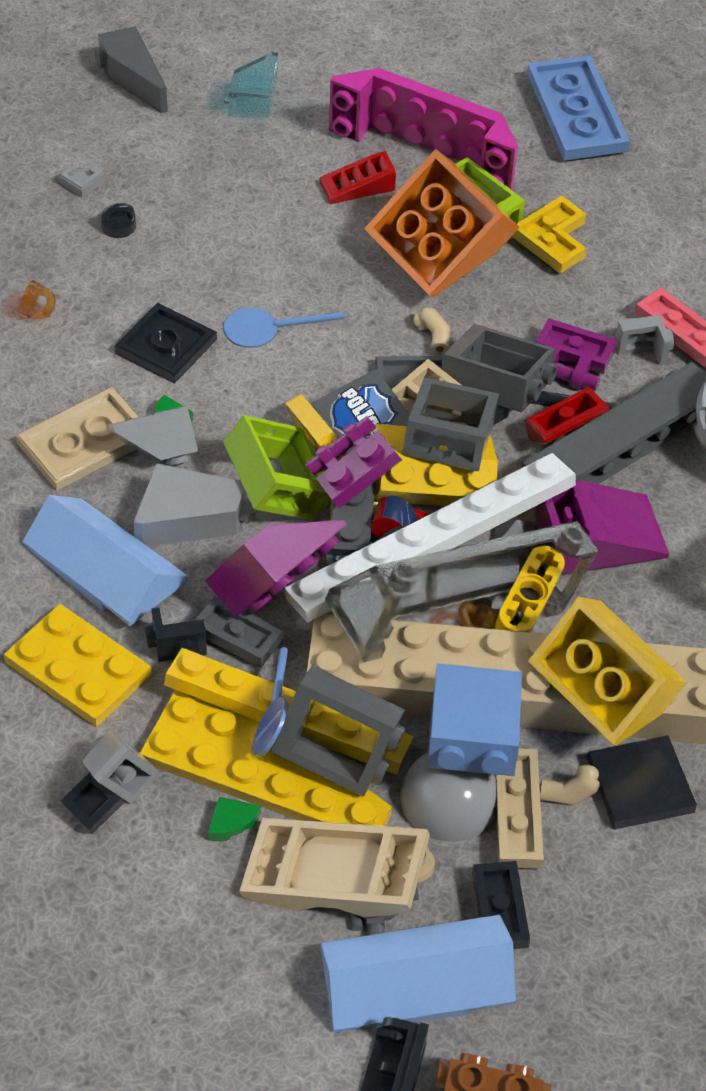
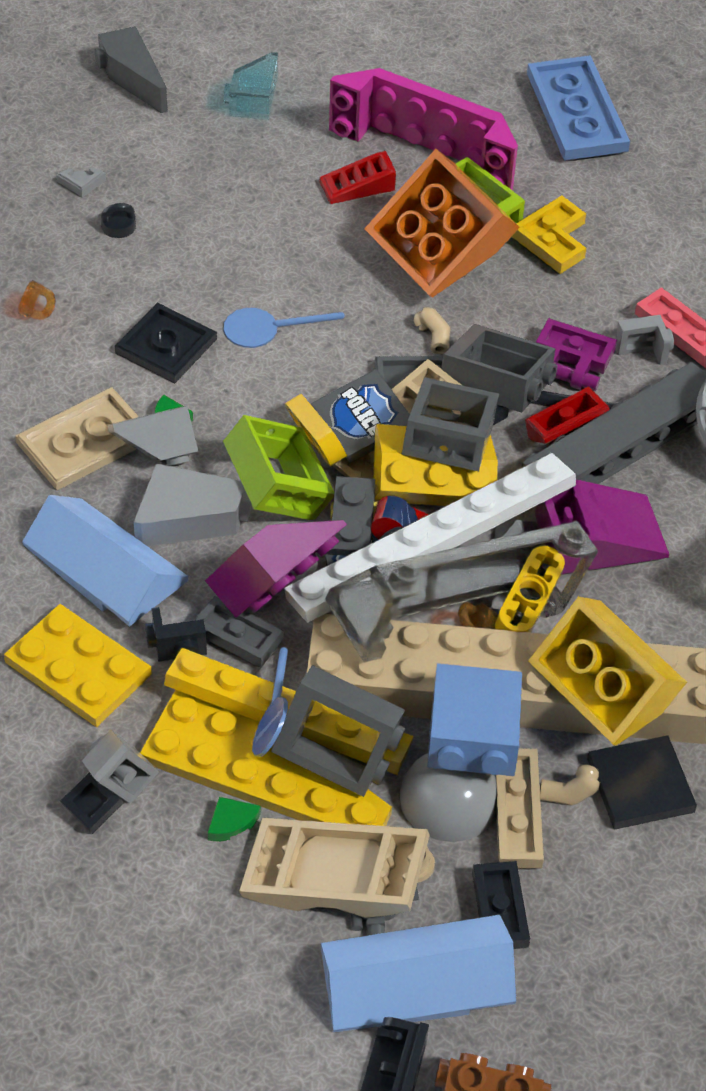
(356, 469): magenta plate -> none

